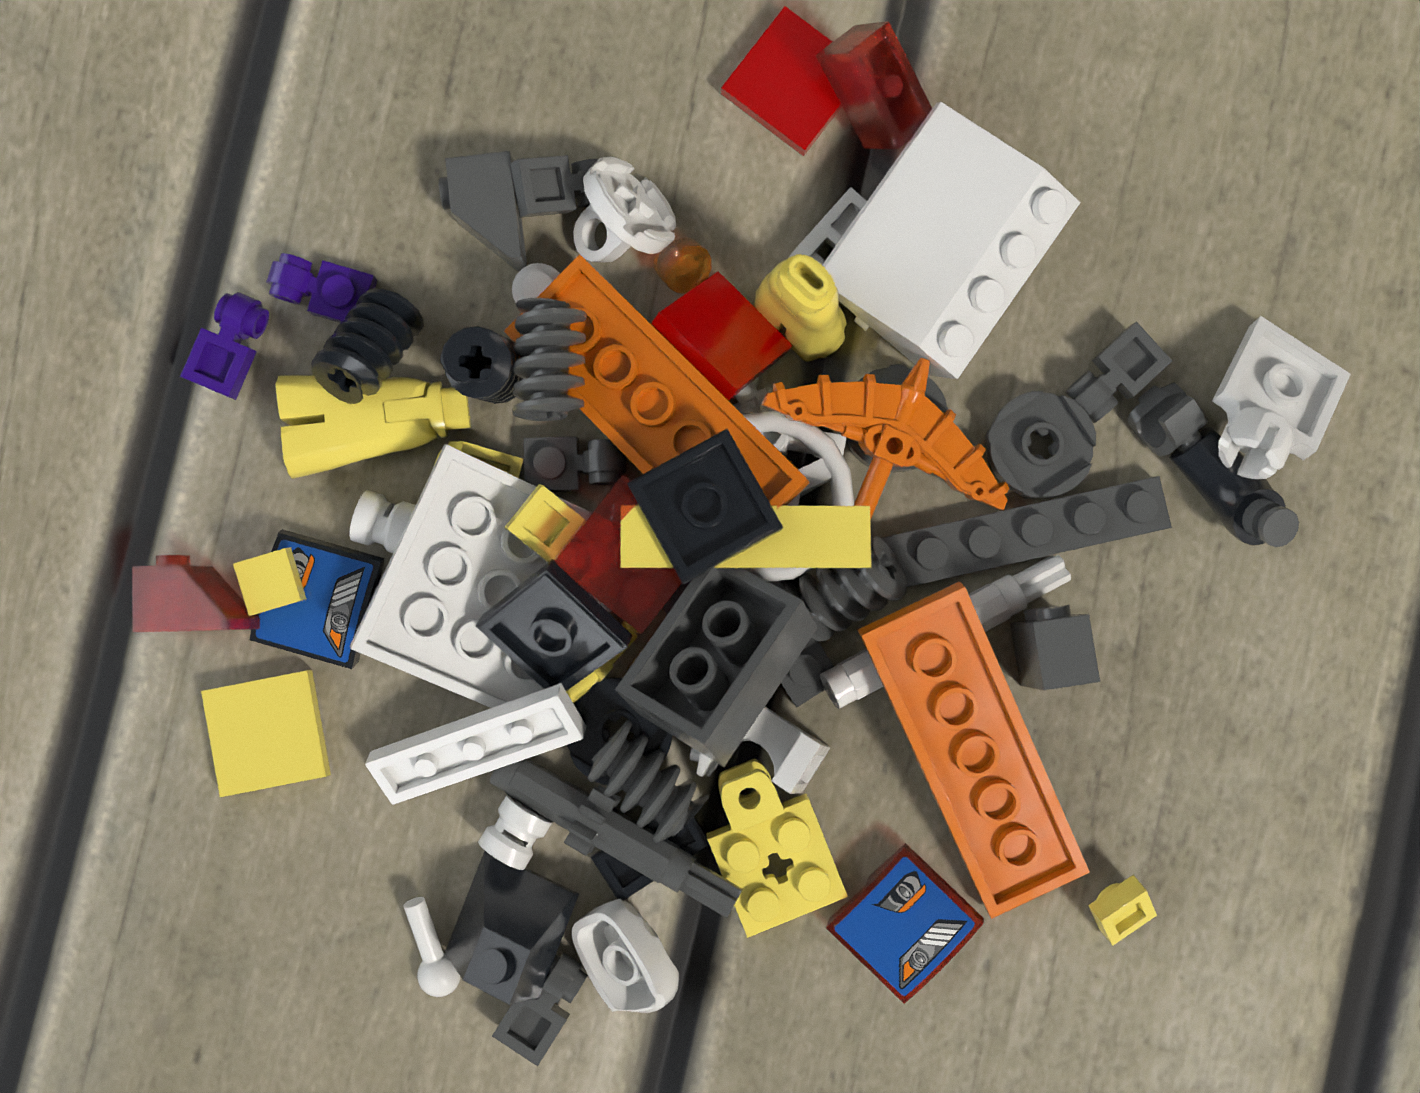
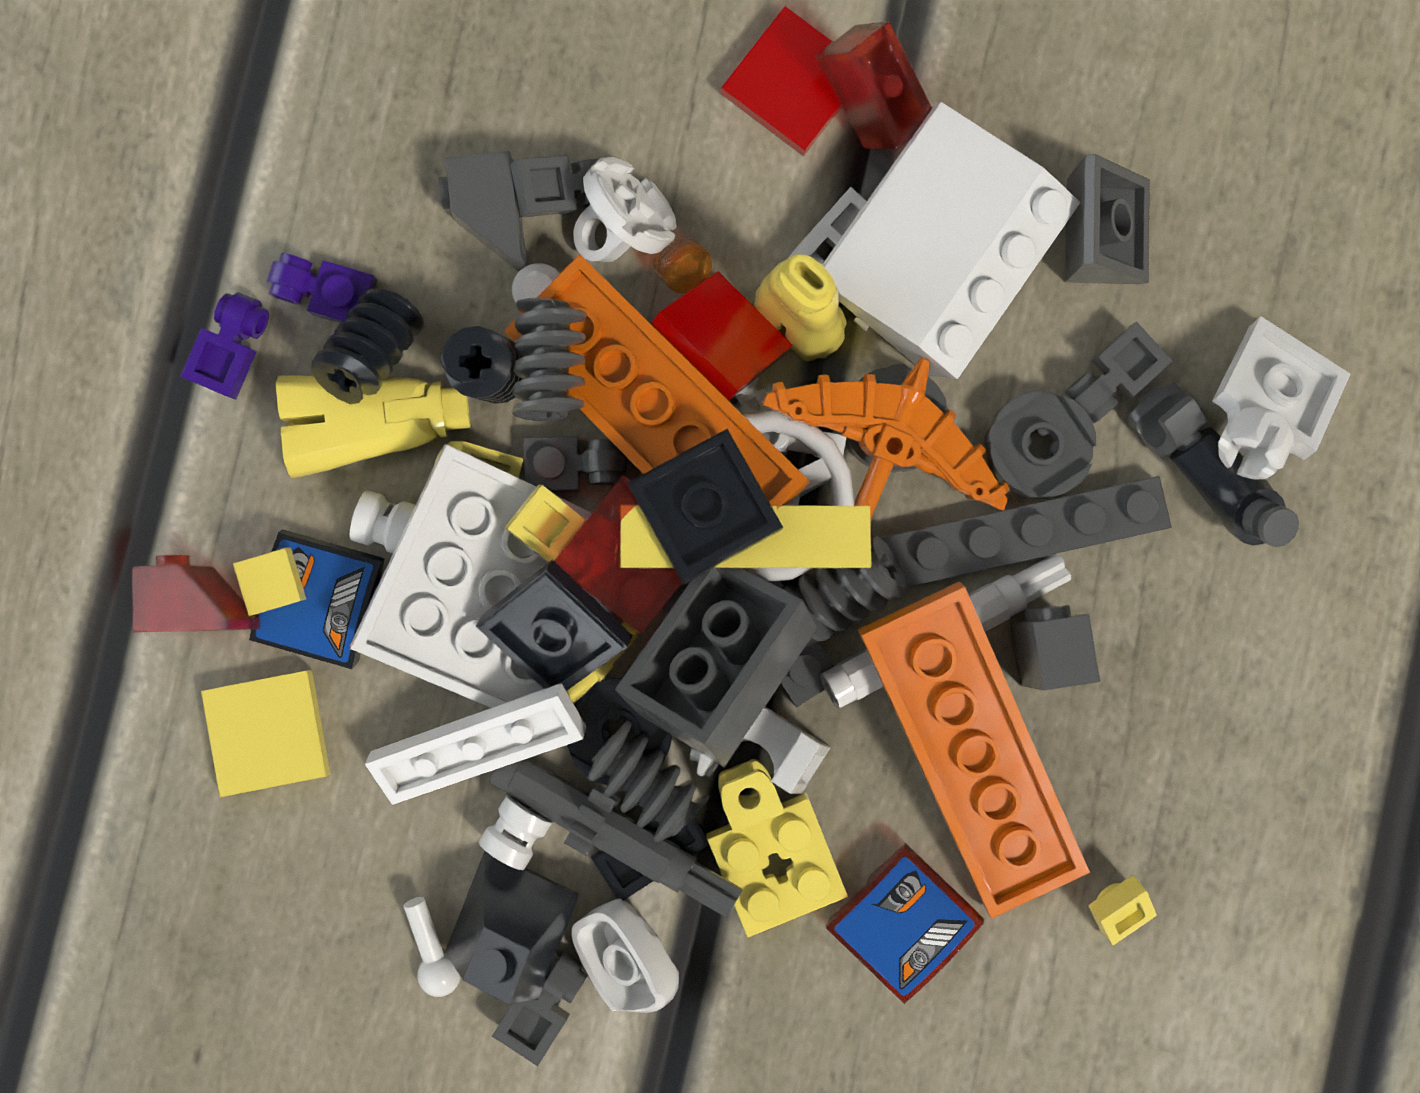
(1110, 226): none -> dark grey slope

